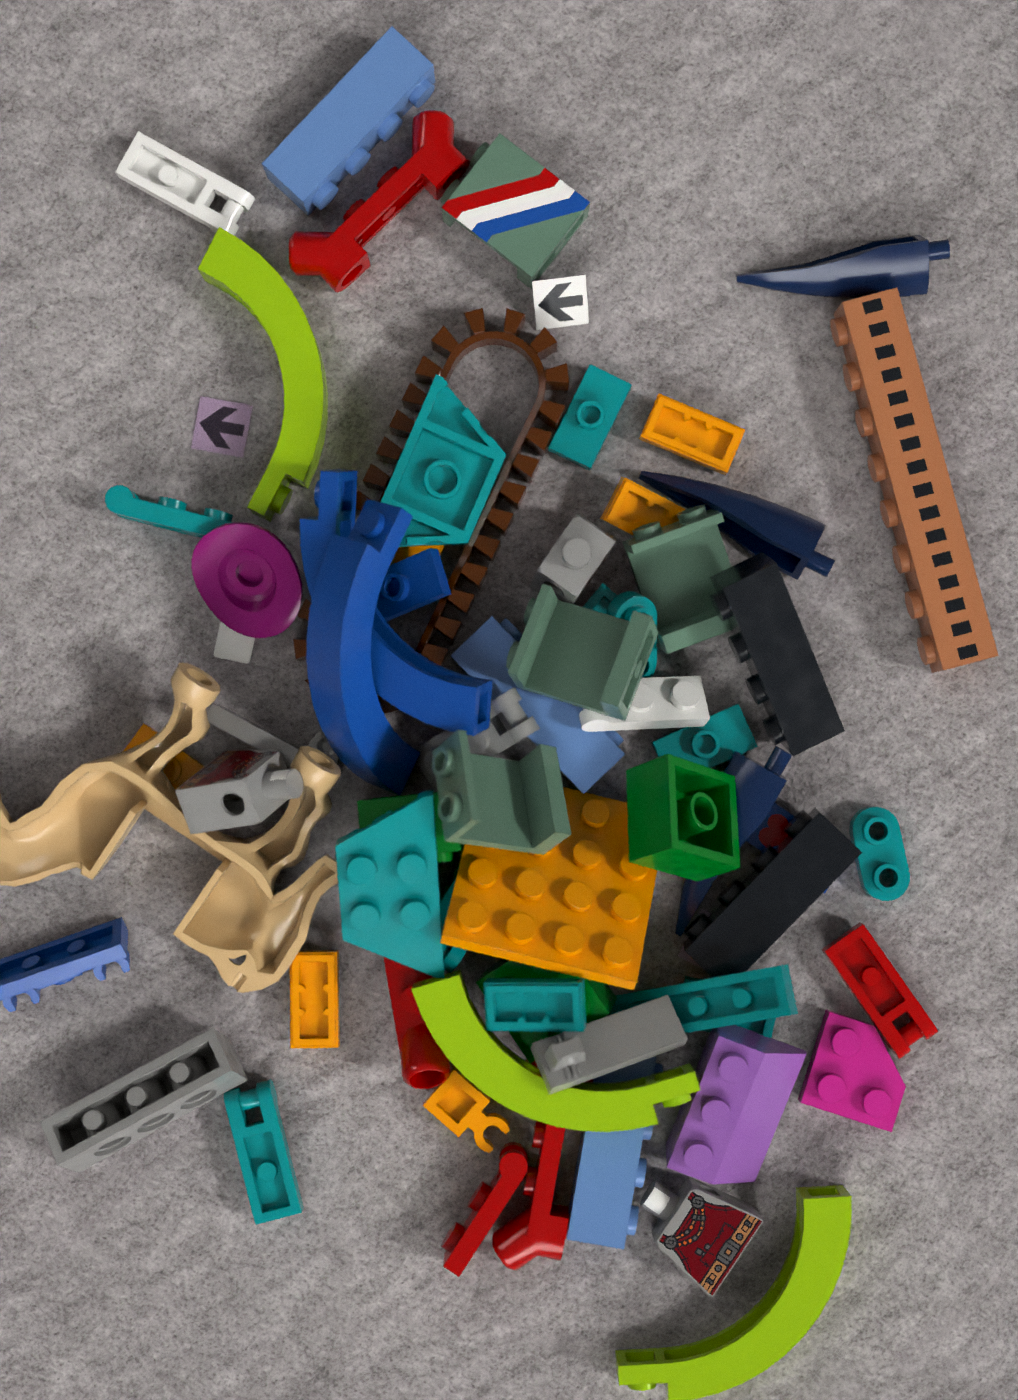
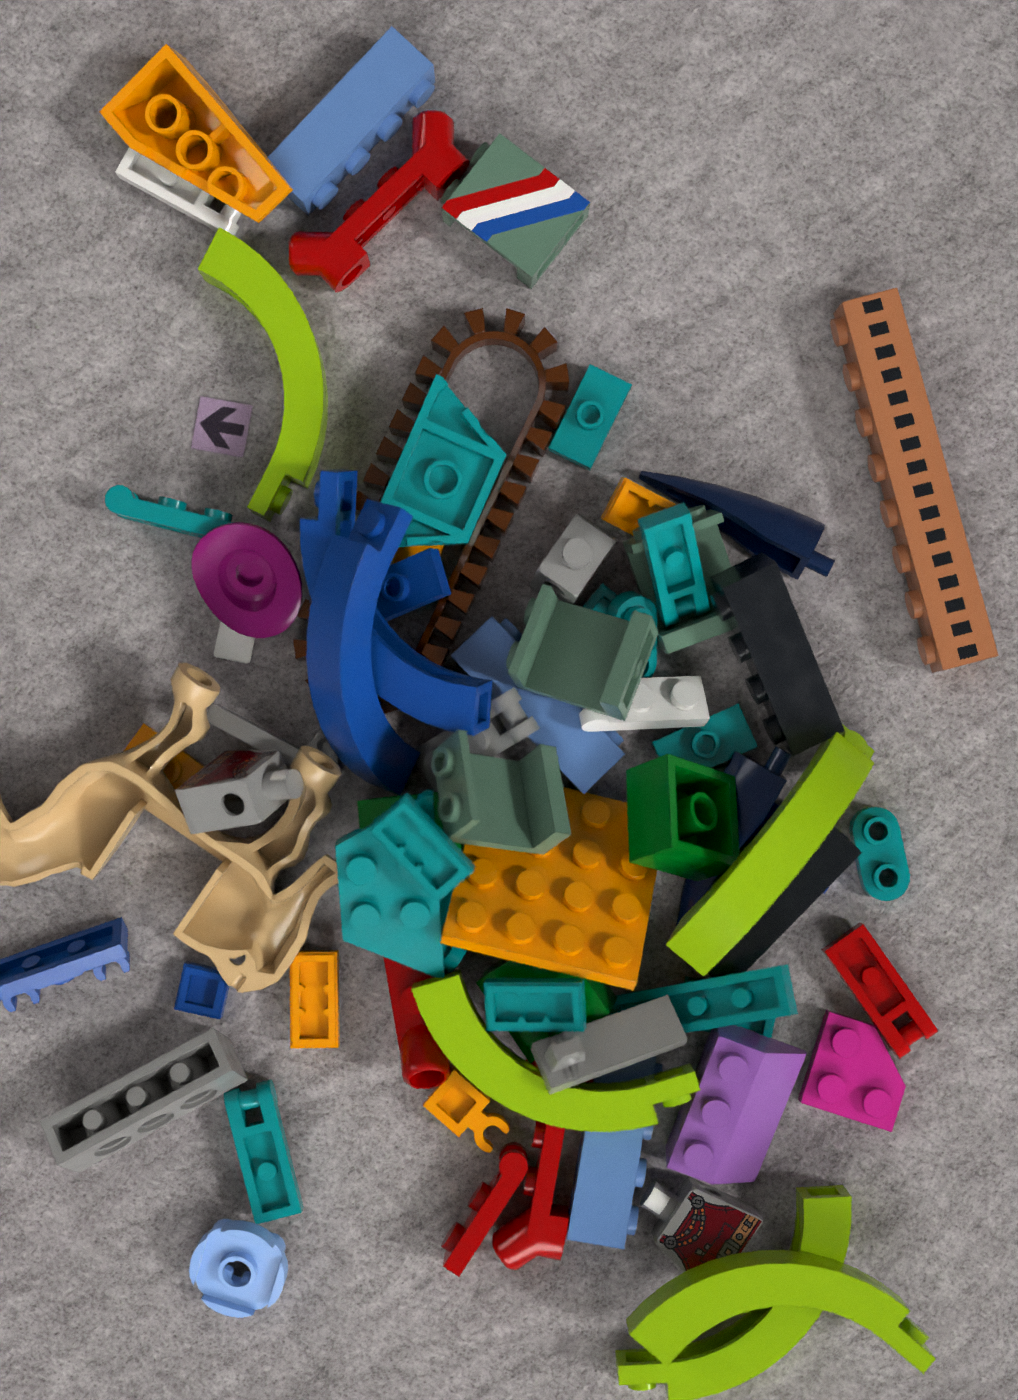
(189, 130): none -> light orange wedge
(201, 991): none -> blue tile
(246, 1243): none -> light blue plate
(421, 847): none -> teal plate
(560, 302): white sticker -> none
(674, 564): none -> teal plate
(692, 434): light orange plate -> none
(767, 1279): none -> lime arch
(775, 852): none -> lime arch
(859, 271): dark blue piece -> none

